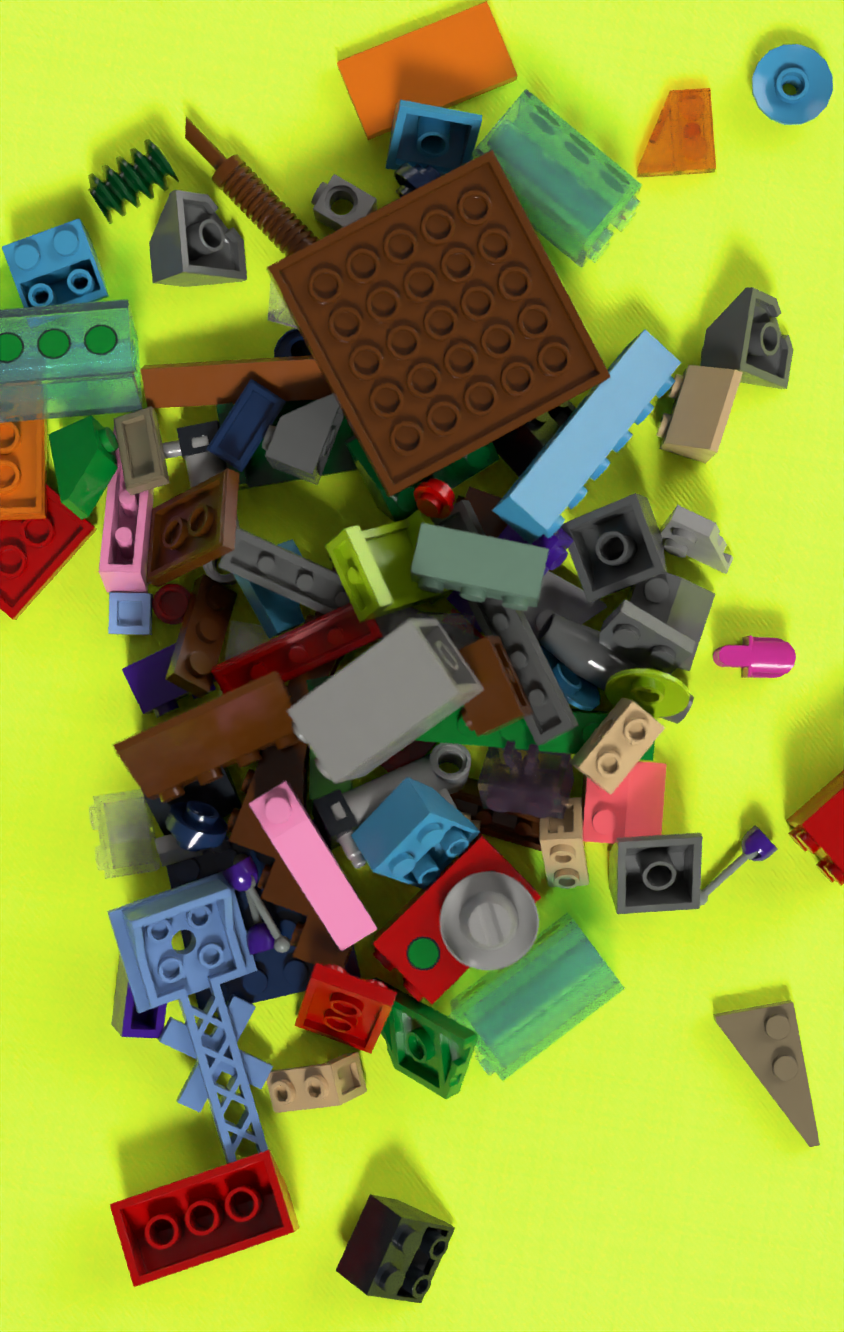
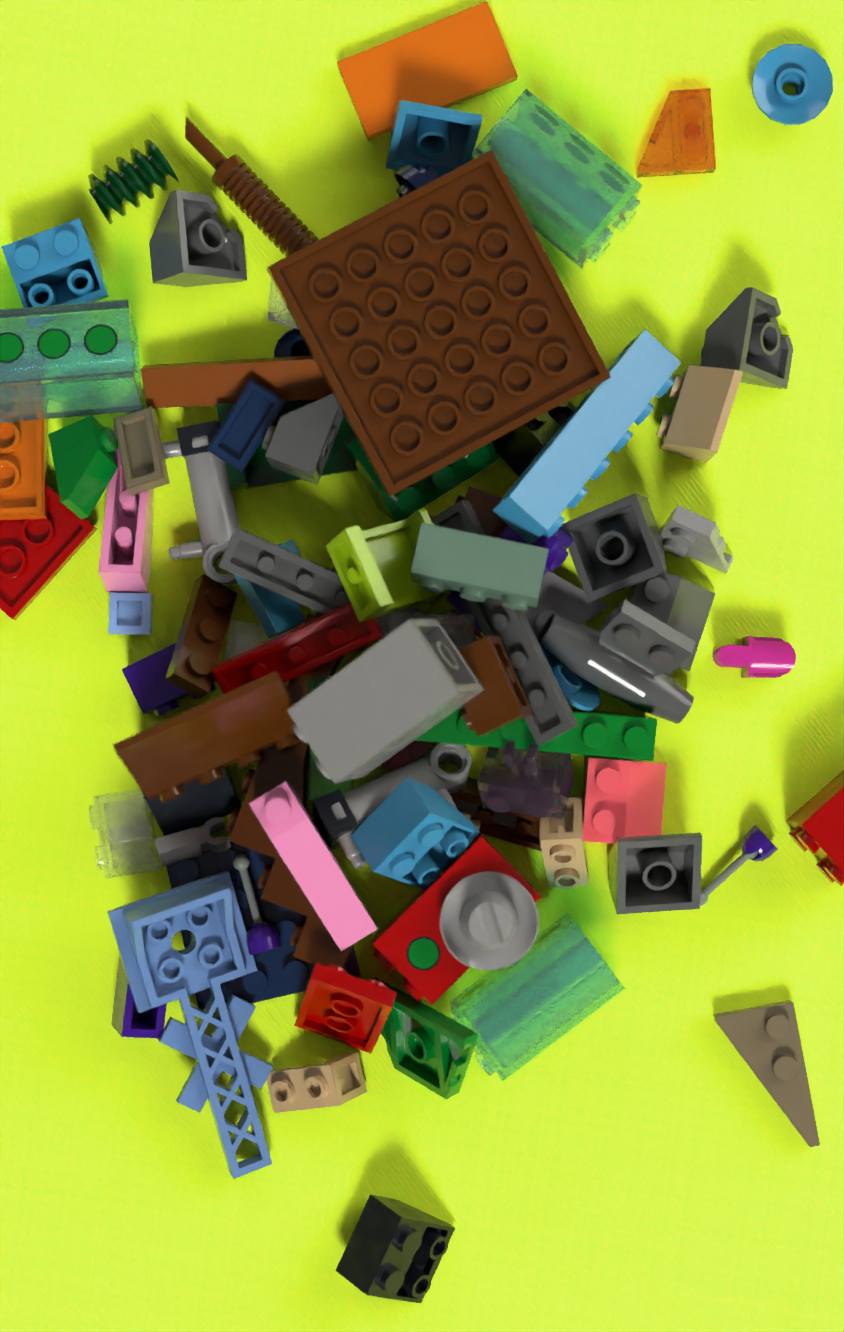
(171, 603): red plate -> none
(193, 528): reddish brown tile -> none
(196, 825): dark blue plate -> none
(204, 1217): red slope -> none
(244, 877): hinge -> none
(336, 190): light grey brick -> none
(434, 498): red plate -> none
(617, 745): tan brick -> none
(654, 690): lime dish -> none

